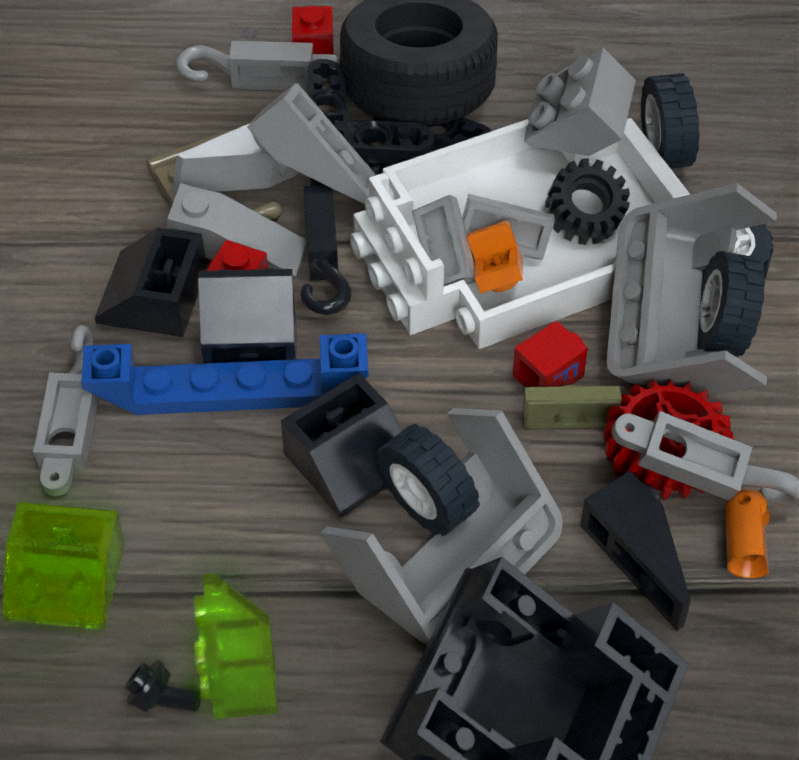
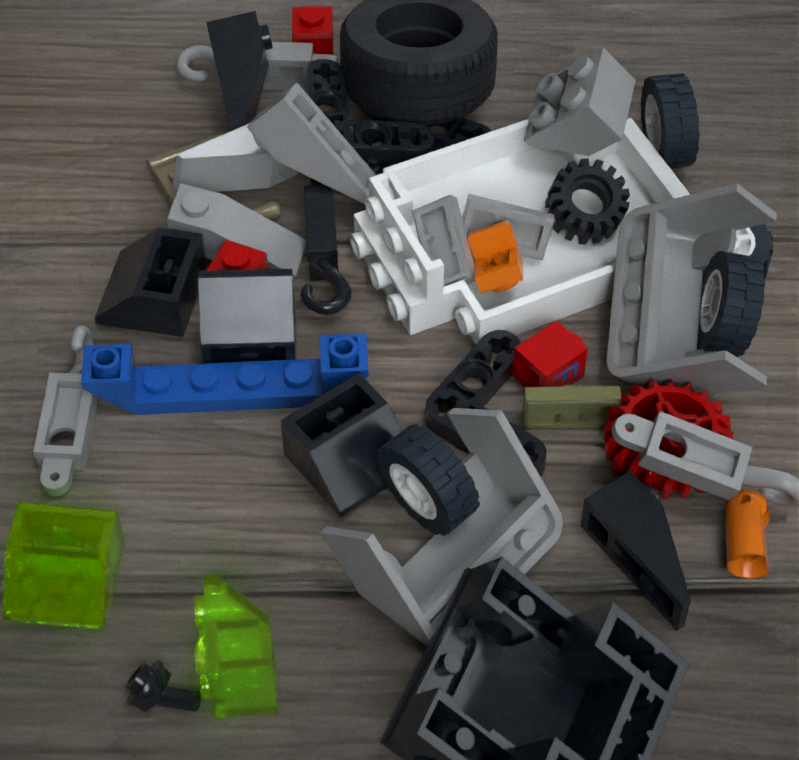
(240, 63): none -> black slope
(454, 394): none -> black beam

